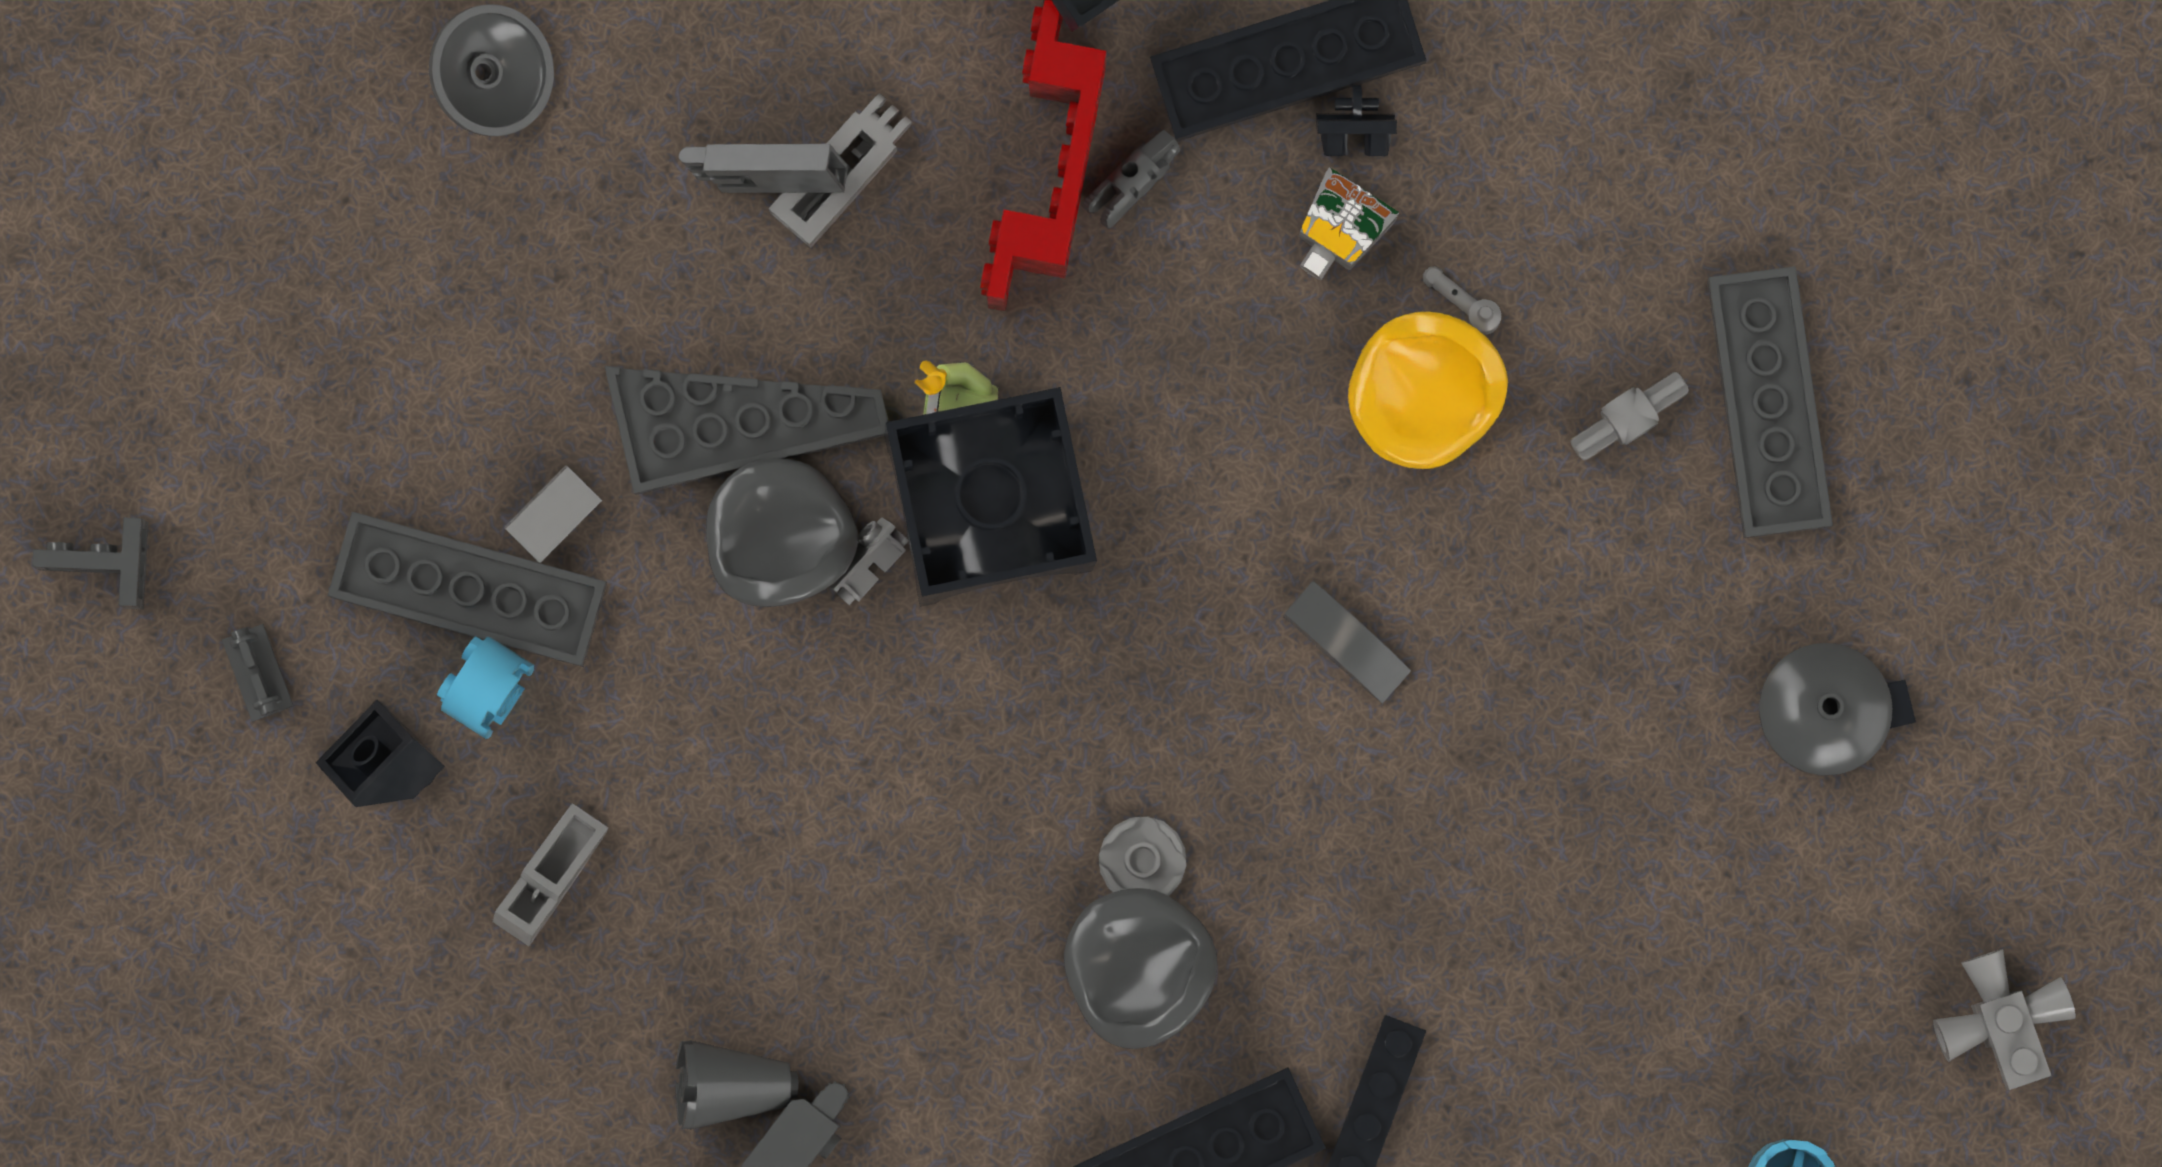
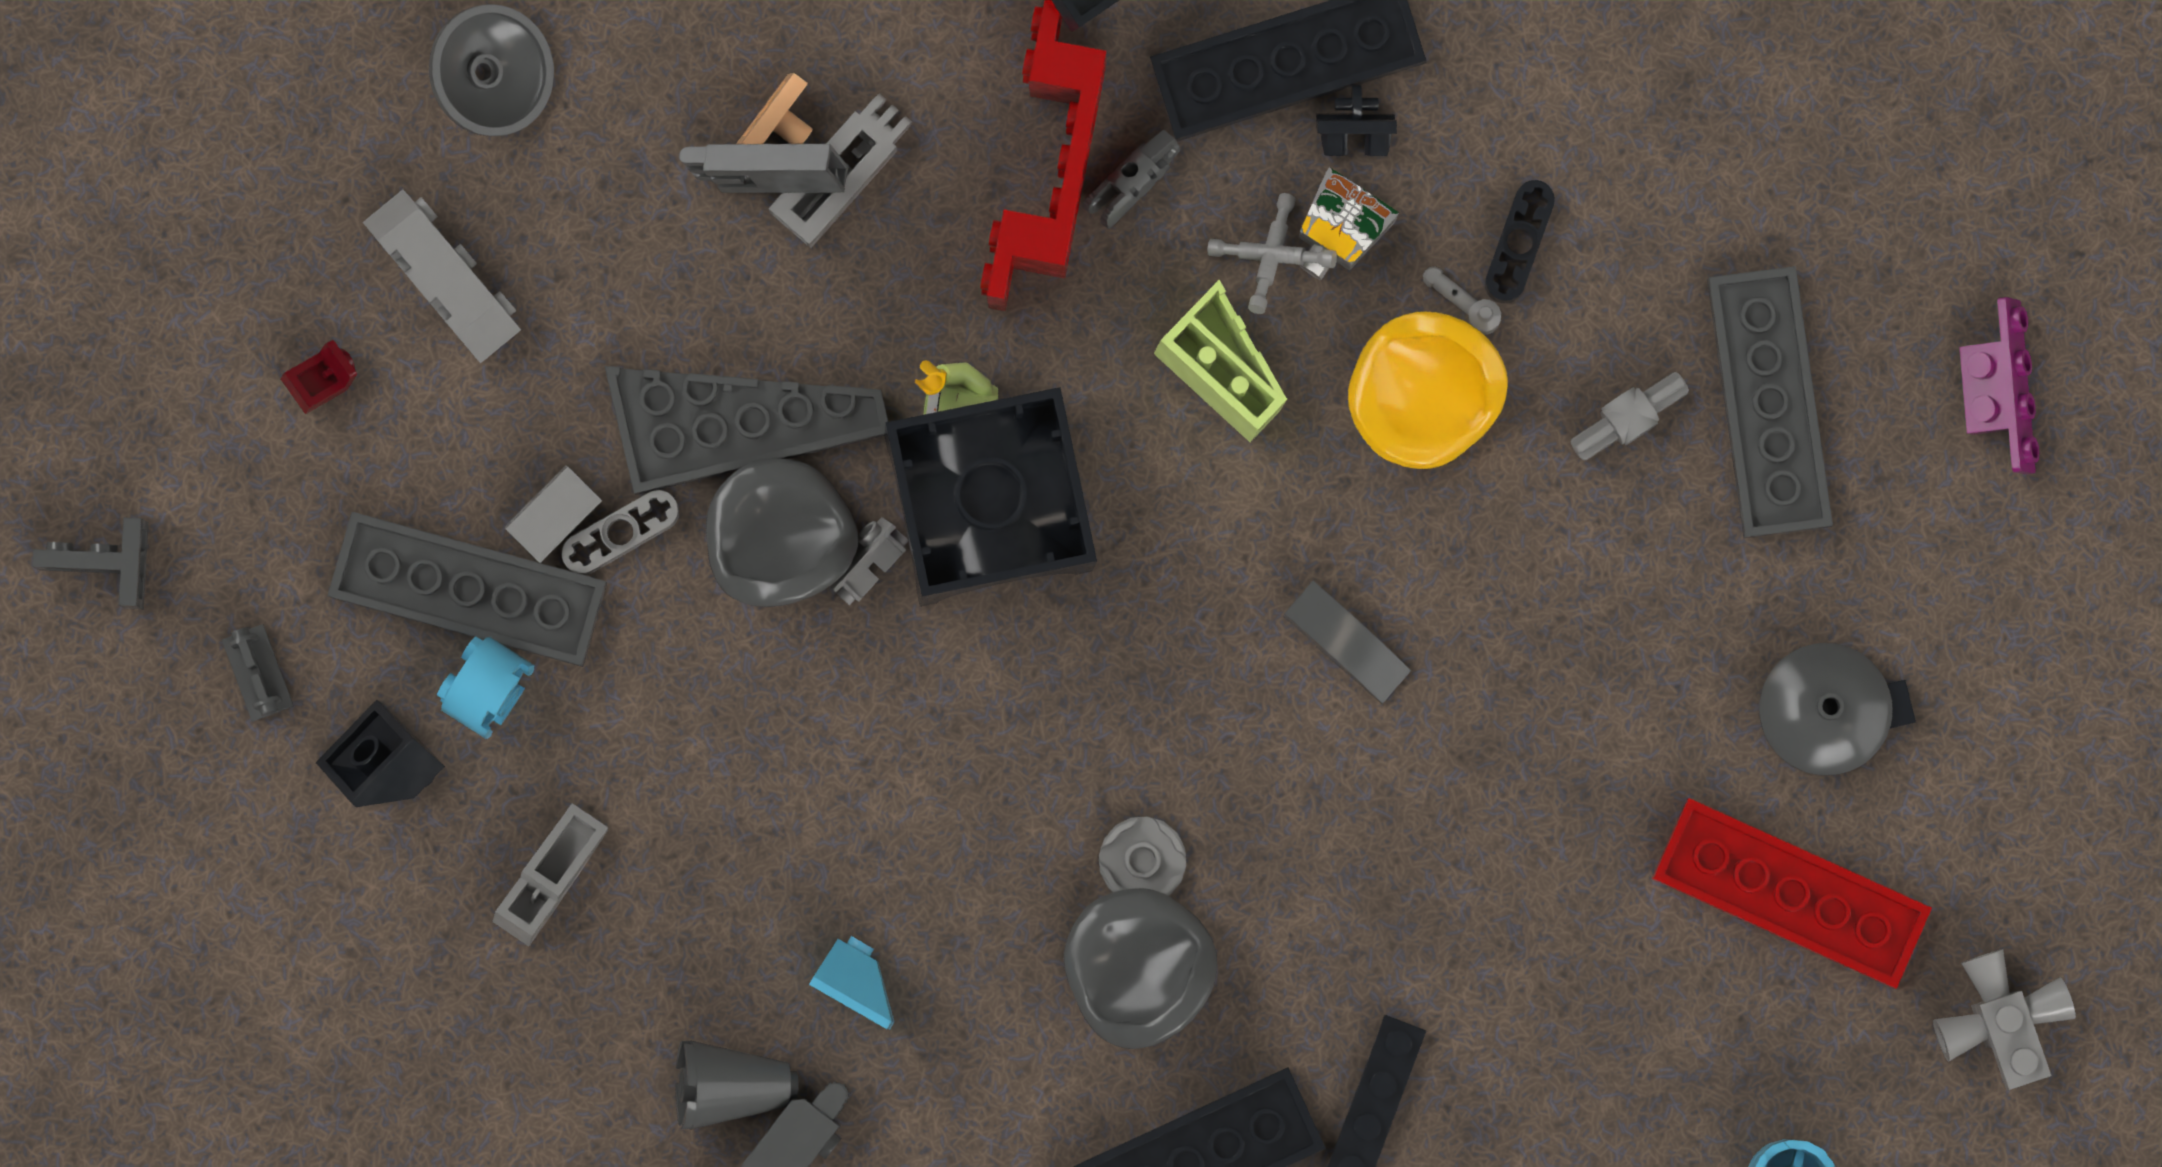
(320, 377): none -> dark red bracket
(443, 274): none -> light grey brick
(644, 507): none -> light grey beam
(777, 117): none -> light nougat tile
(855, 981): none -> medium azure slope
(1222, 364): none -> yellowish green wedge
(1272, 253): none -> light grey piece
(1541, 215): none -> black beam
(1791, 893): none -> red plate
(1998, 386): none -> magenta bracket

